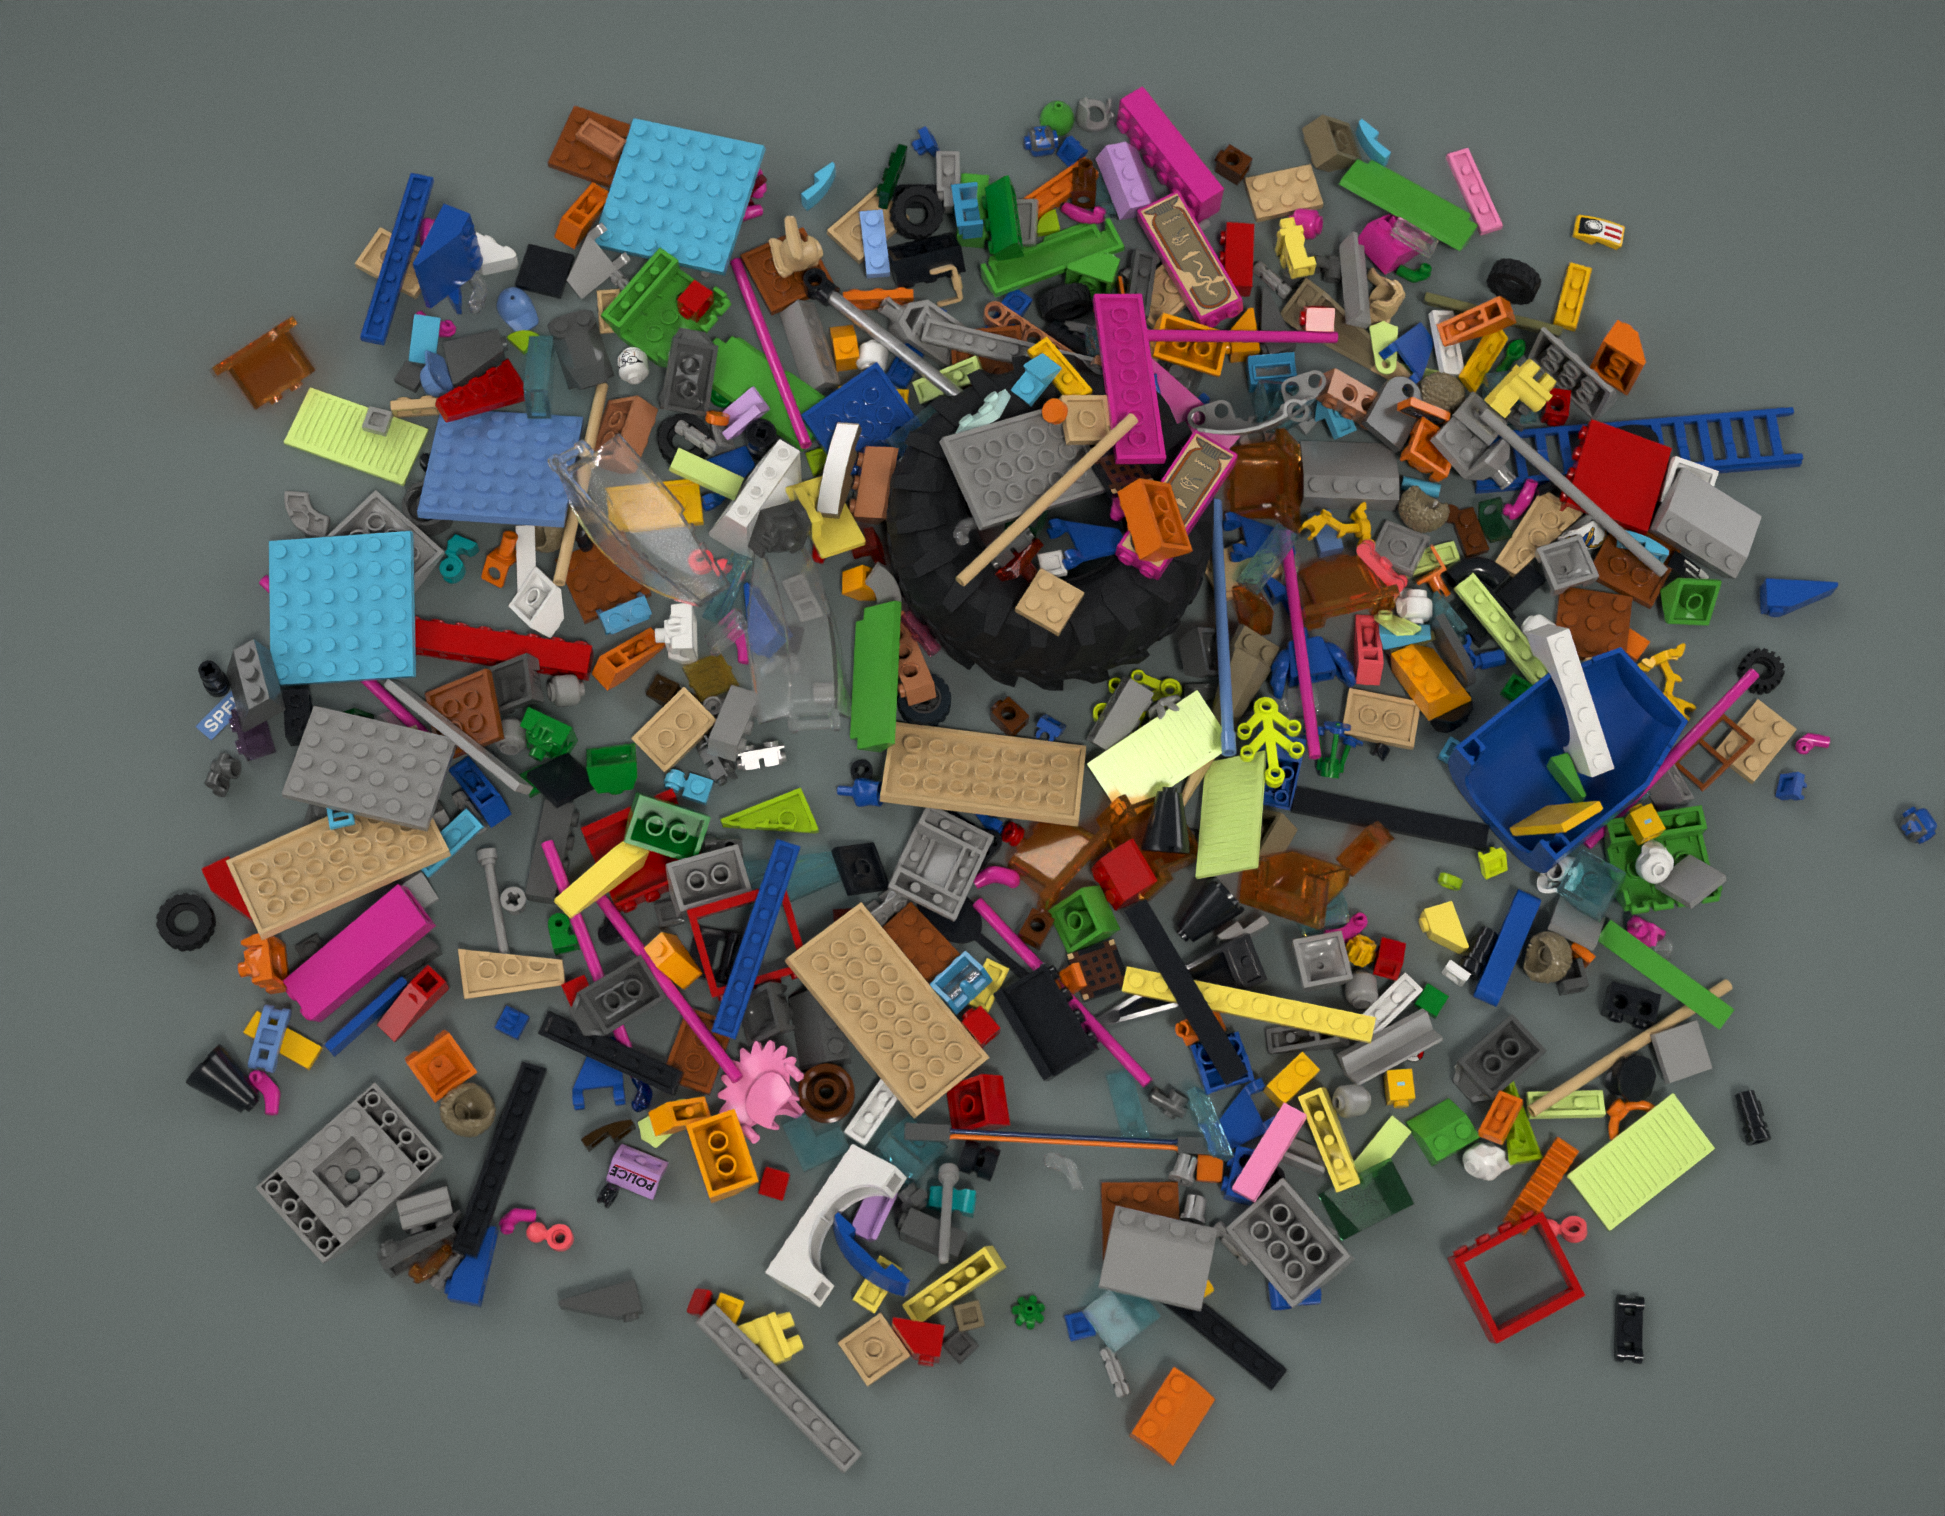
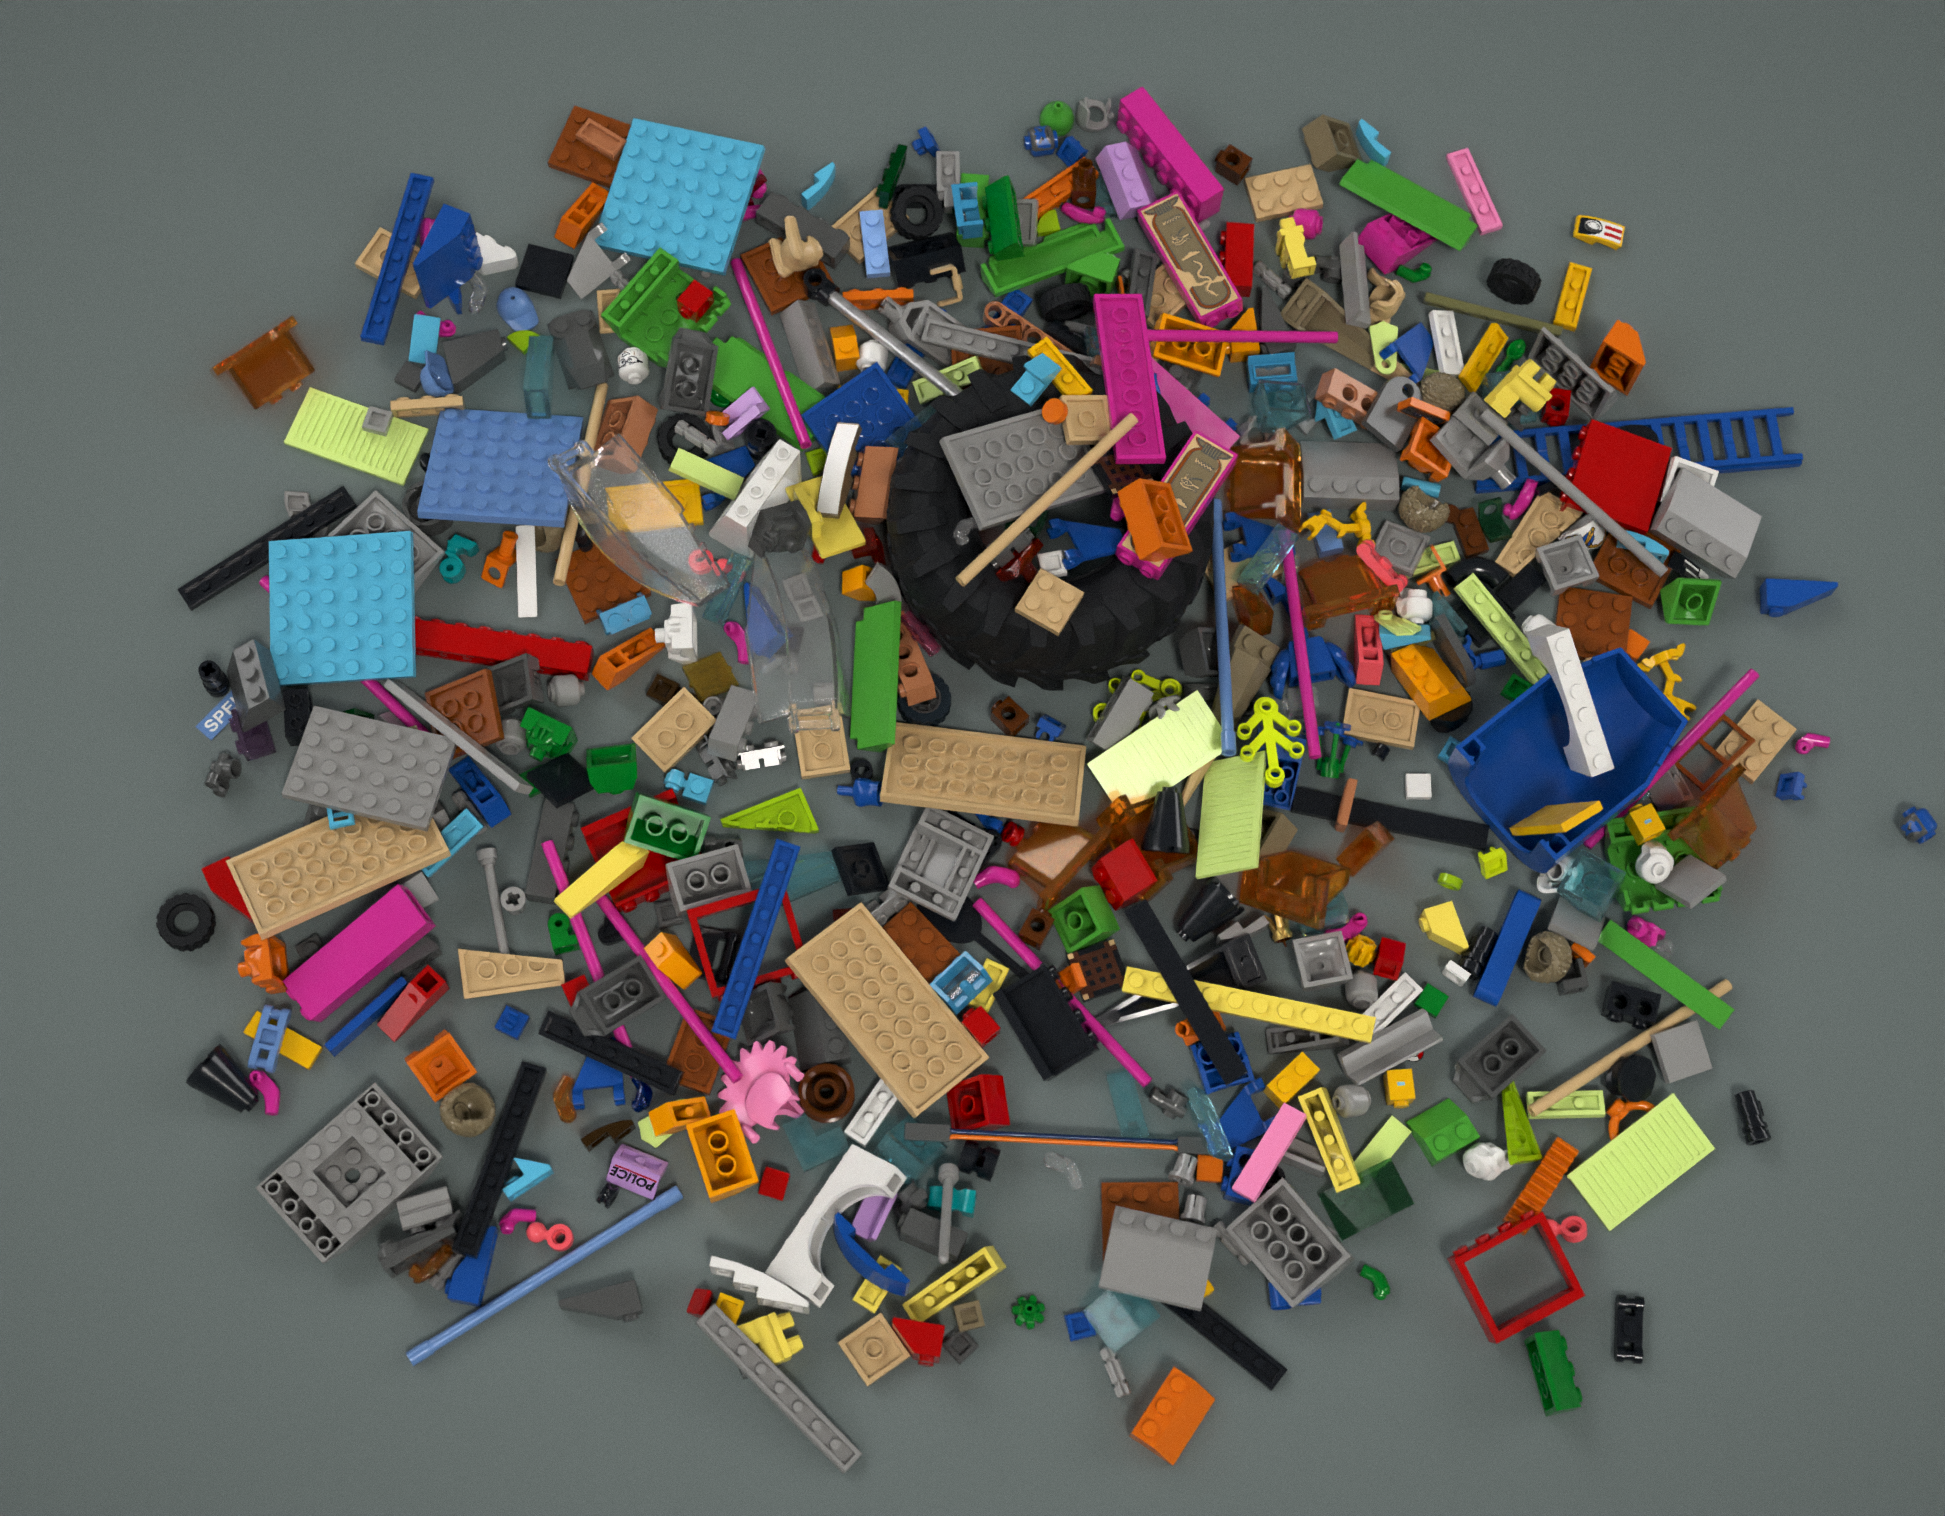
(257, 553): none -> black tile
(429, 1346): none -> medium blue piece
(489, 392): red wing -> none
(533, 1174): none -> medium azure slope
(539, 603): white slope -> none
(561, 1100): none -> clear orange arm
(725, 628): clear tile -> none
(768, 1290): none -> white slope
(821, 751): none -> tan plate
(833, 241): none -> dark grey brick
(988, 413): light aqua plate -> none
(1238, 427): light grey panel -> none
(1282, 932): none -> pearl gold piece
(1317, 318): brick -> none
(1345, 805): none -> nougat tile
(1379, 1281): none -> green arm
(1414, 237): clear tile -> none
(1418, 786): none -> white tile
(1477, 322): orange slope -> none
(1500, 1117): orange plate -> none
(1553, 1372): none -> green slope
(1565, 773): bright green slope -> none
(1719, 822): none -> clear orange windscreen
(1770, 662): black tyre -> none

